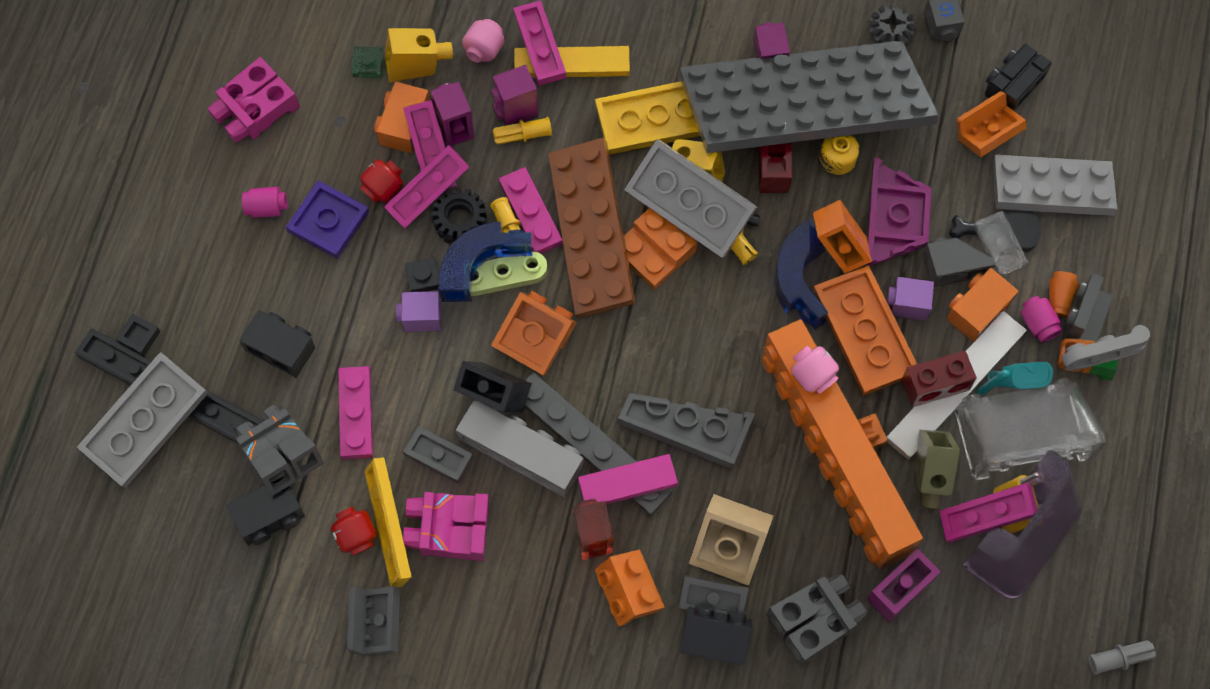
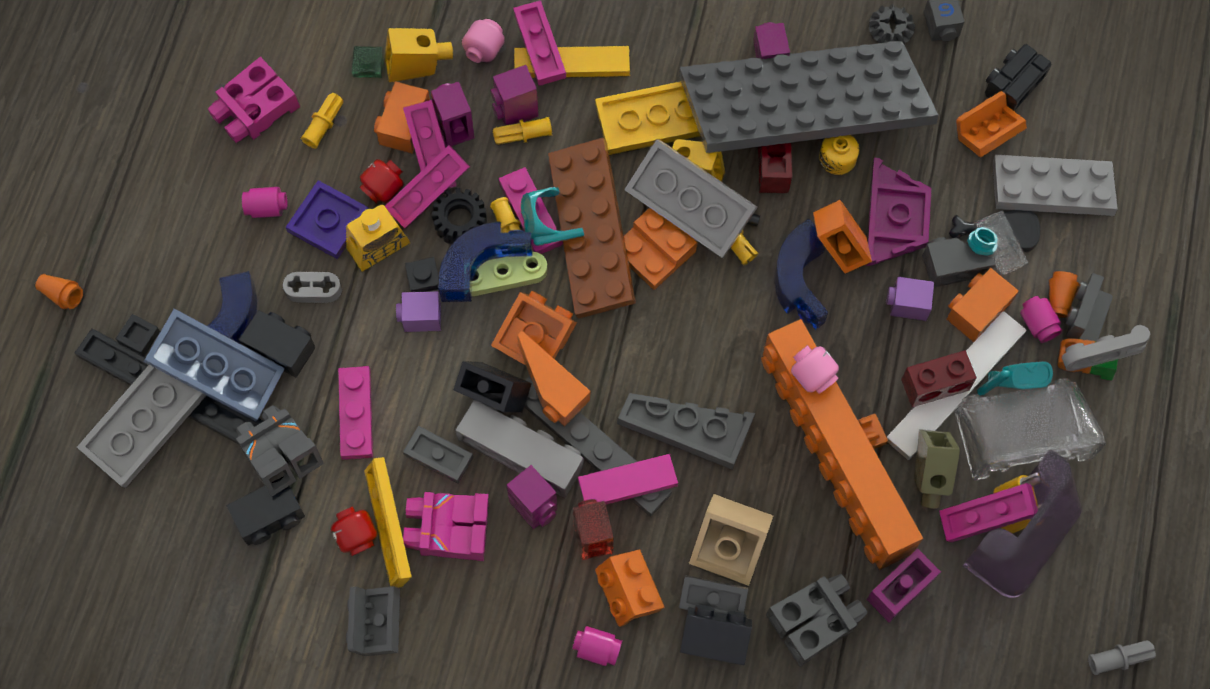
(60, 291): none -> orange cone
(214, 364): none -> sand blue slope
(238, 306): none -> clear blue arch
(311, 287): none -> light grey beam
(322, 120): none -> yellow axle
(374, 237): none -> yellow torso
(533, 497): none -> magenta brick
(541, 233): none -> teal helmet
(556, 388): none -> orange slope
(597, 646): none -> dark pink brick
(865, 329): orange plate -> none
(983, 241): none -> teal plate

